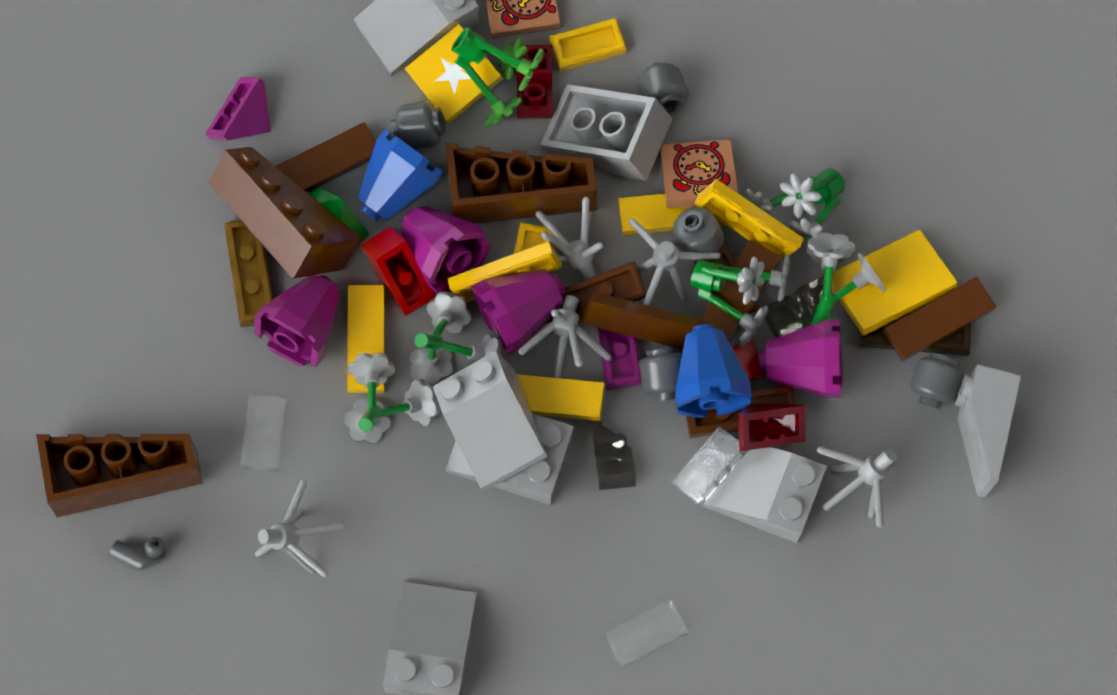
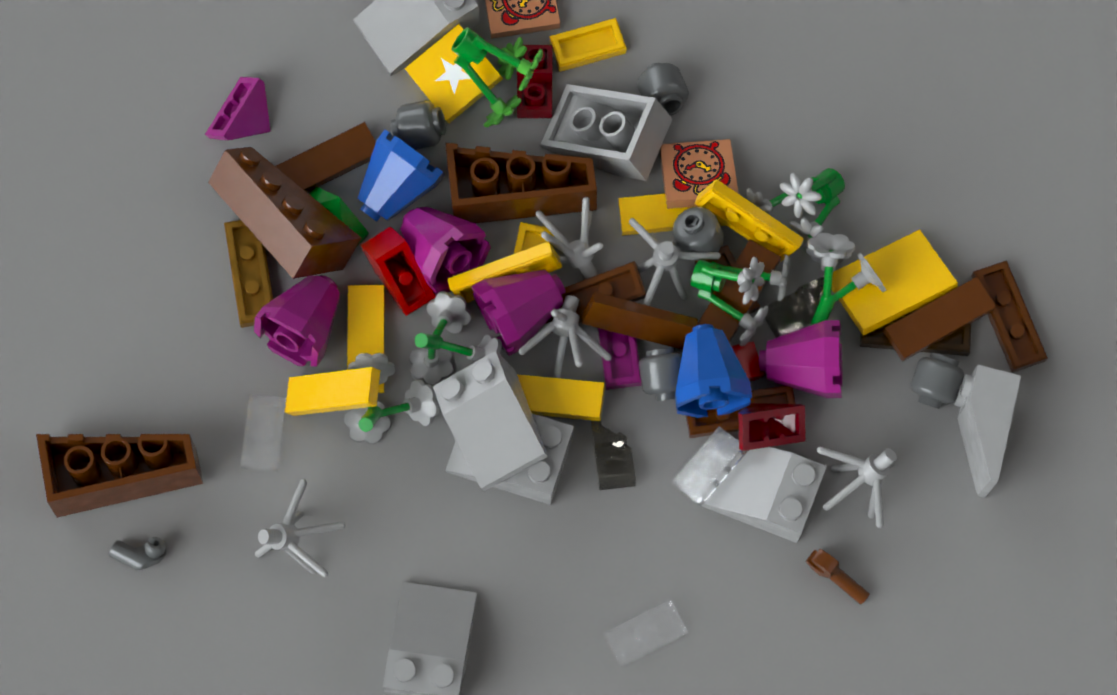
(332, 391): none -> yellow tile
(828, 567): none -> reddish brown bar
(1011, 318): none -> reddish brown tile

